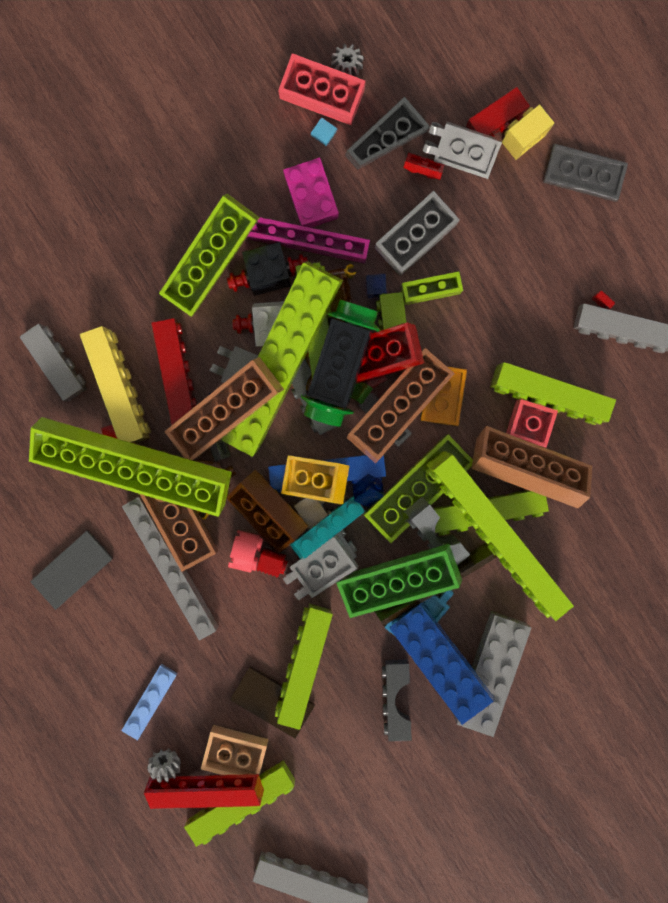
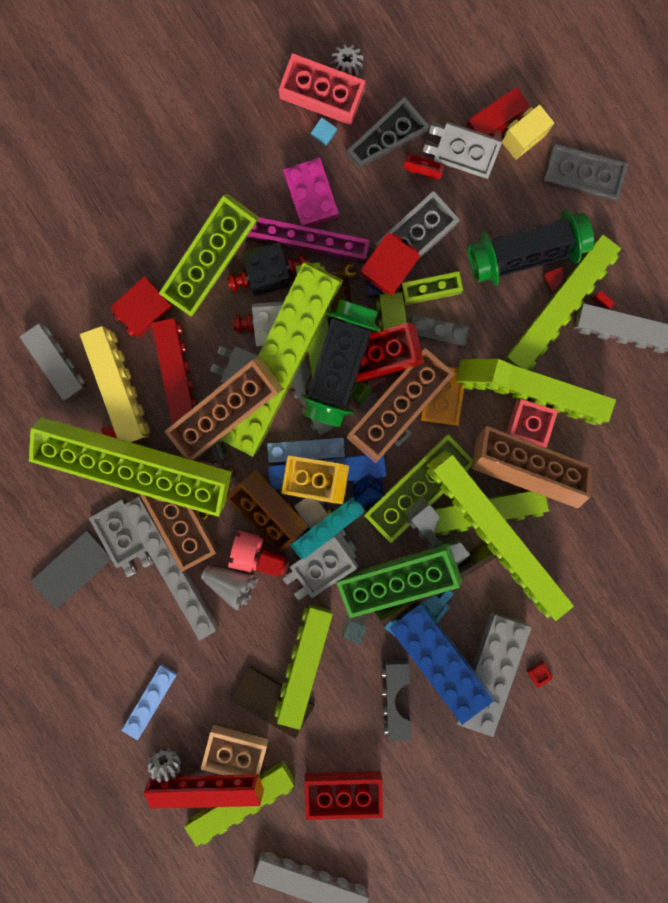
(120, 538): none -> light grey tile
(140, 308): none -> red brick
(230, 585): none -> light grey cone
(306, 449): none -> light blue plate
(343, 795): none -> red brick
(354, 632): none -> clear light blue tile
(390, 264): none -> red brick
(440, 330): none -> dark grey plate
(483, 374): none -> lime brick
(532, 248): none -> brick
(540, 674): none -> red tile
(554, 278): none -> red tile
(562, 304): none -> lime brick

